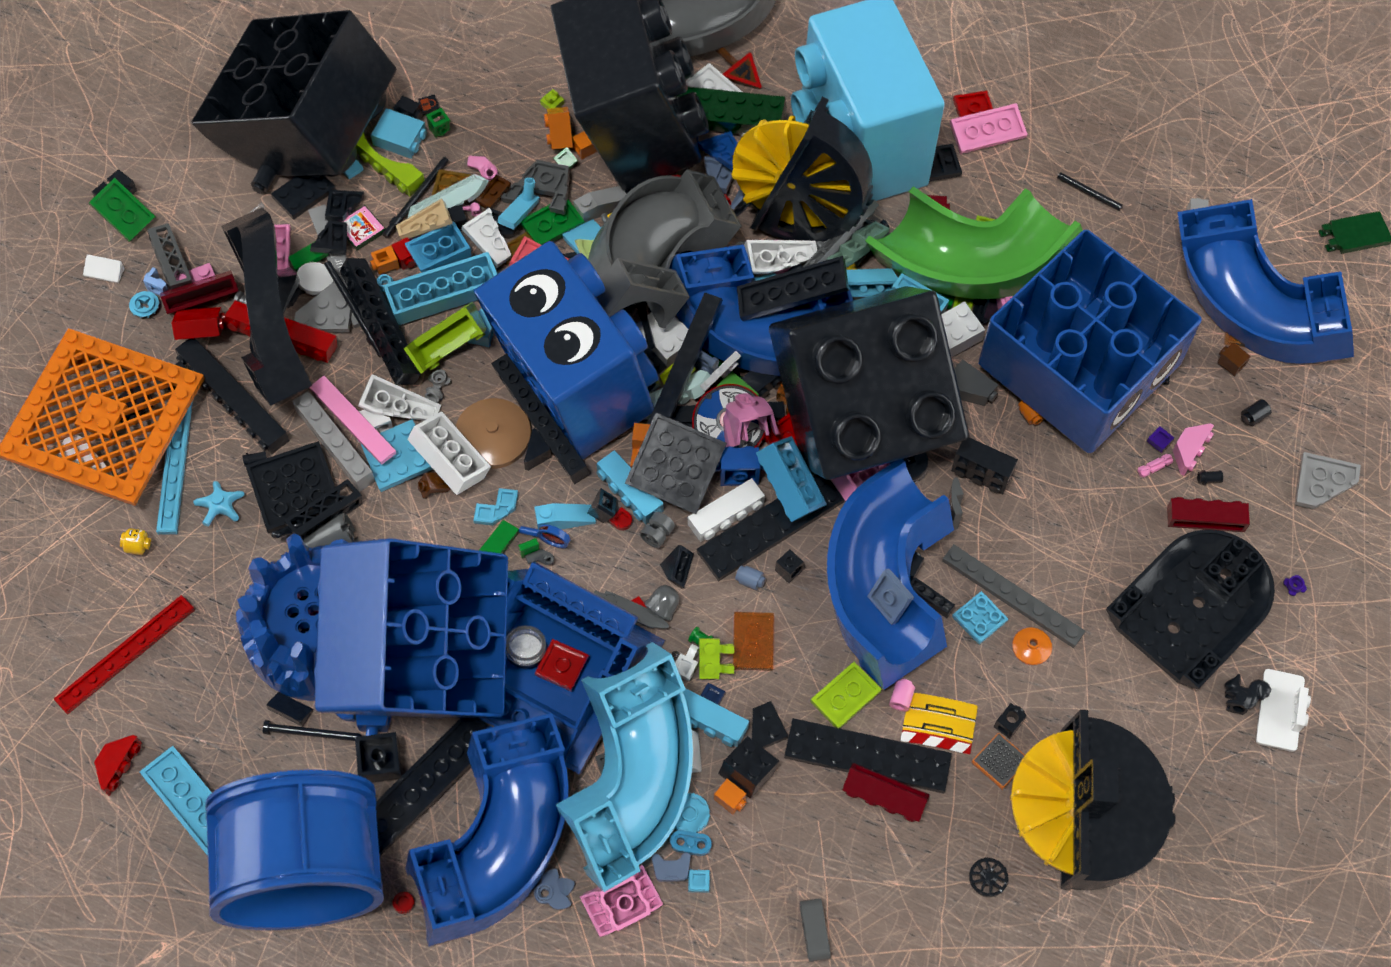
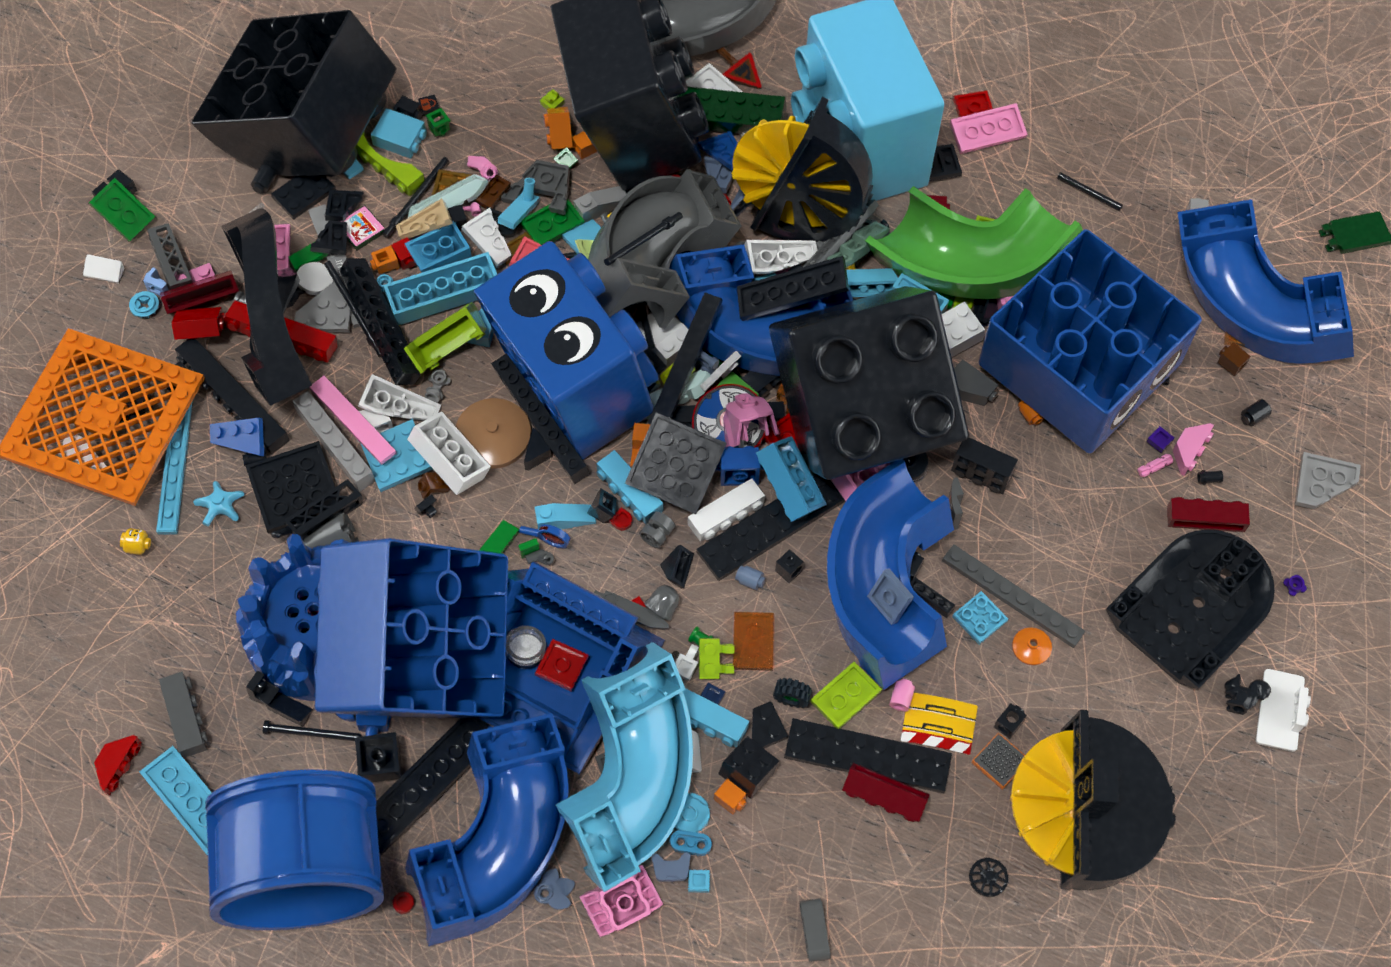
(124, 654): red tile -> none
(183, 715): none -> dark grey brick
(239, 435): none -> wing
(260, 689): none -> black slope
(426, 505): none -> black tile
(492, 514): medium azure tile -> none
(666, 224): none -> black bar
(792, 692): none -> black bush

